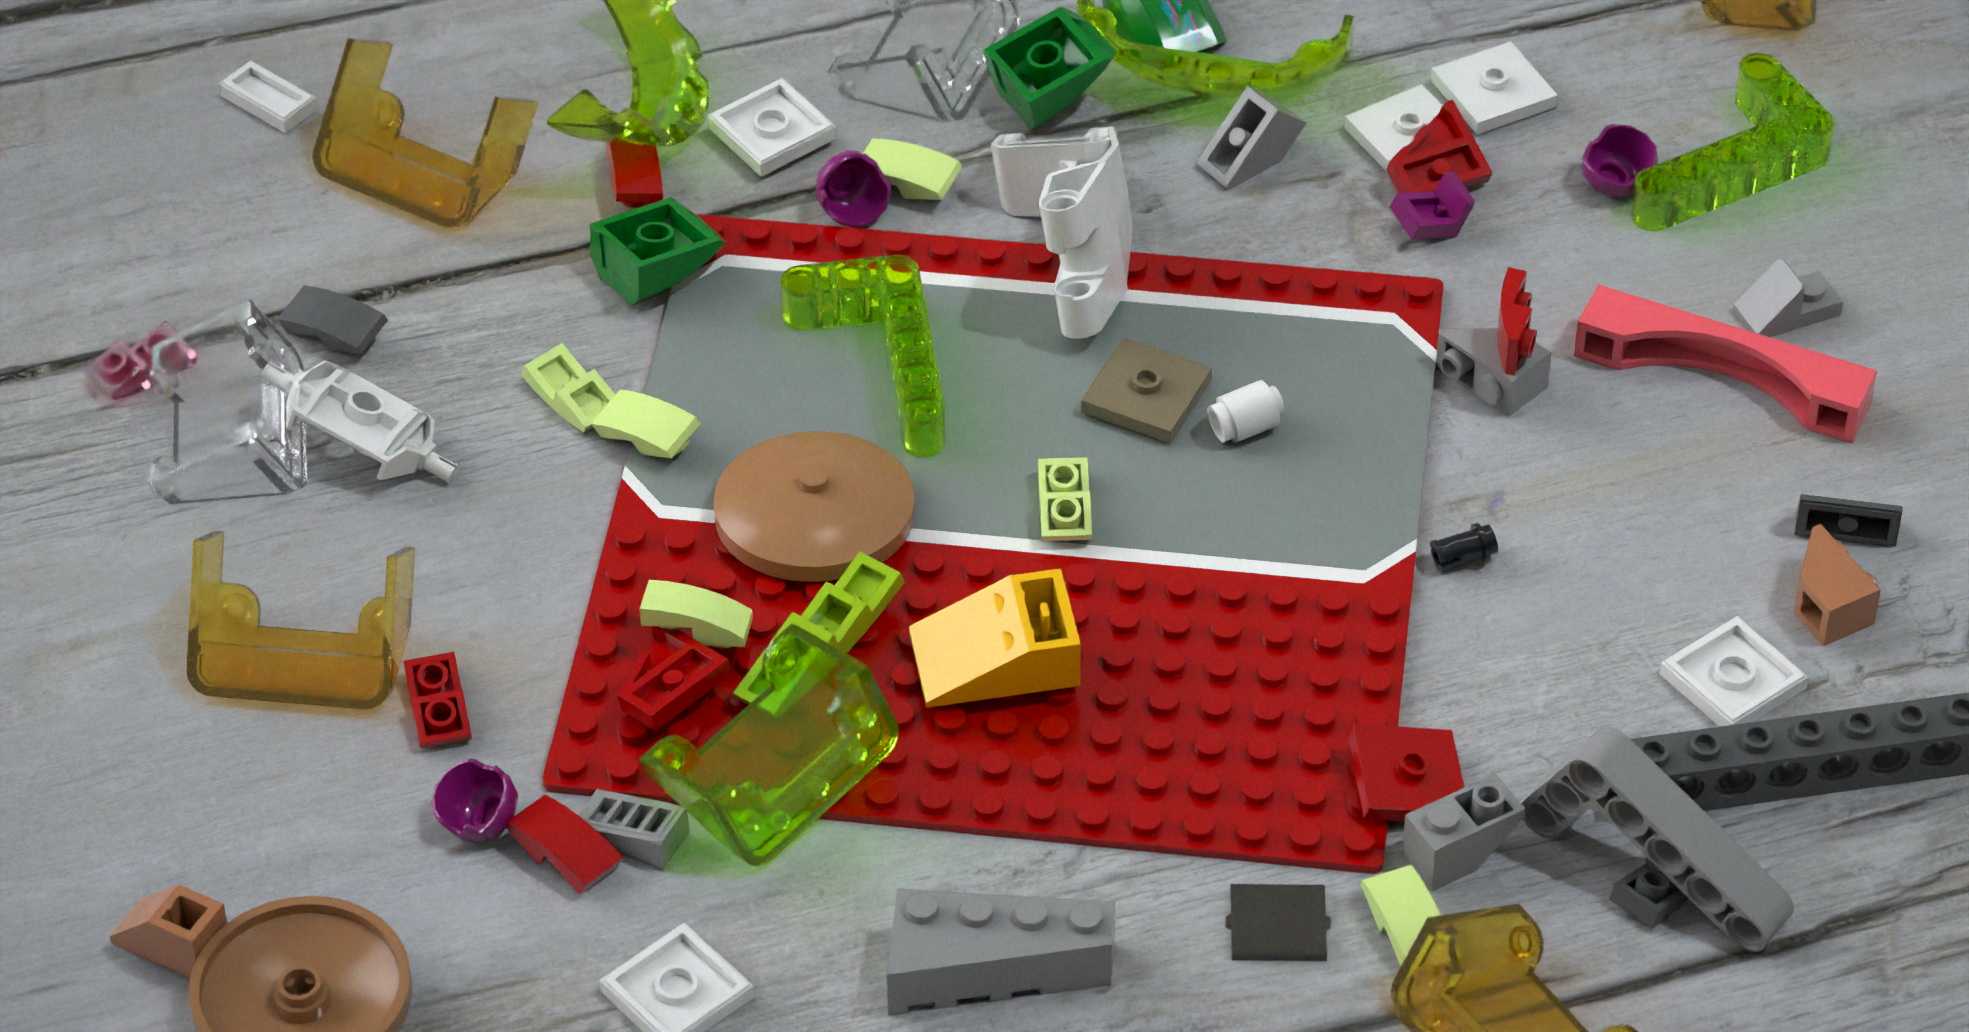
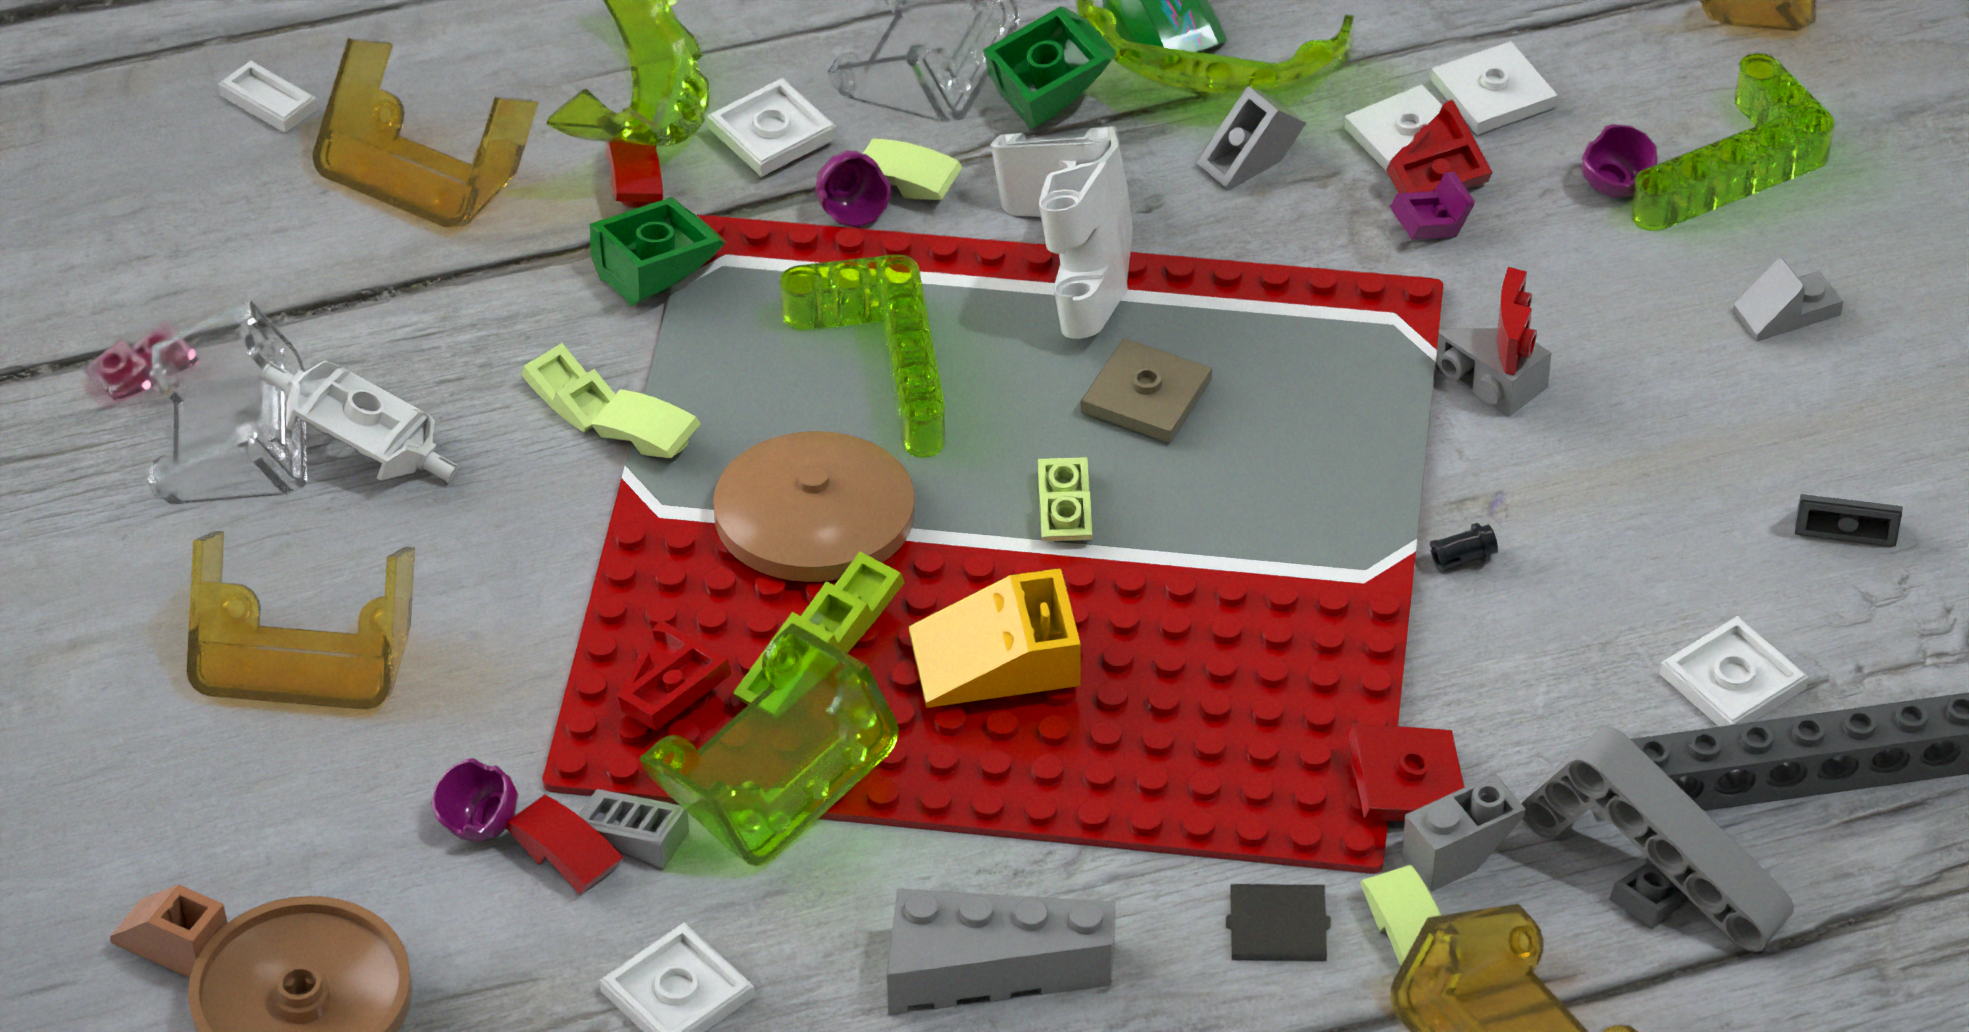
(334, 318): dark grey slope -> none
(437, 700): red slope -> none
(712, 616): yellowish green slope -> none
(1246, 412): white brick -> none
(1637, 332): coral arch -> none
(1834, 591): nougat slope -> none

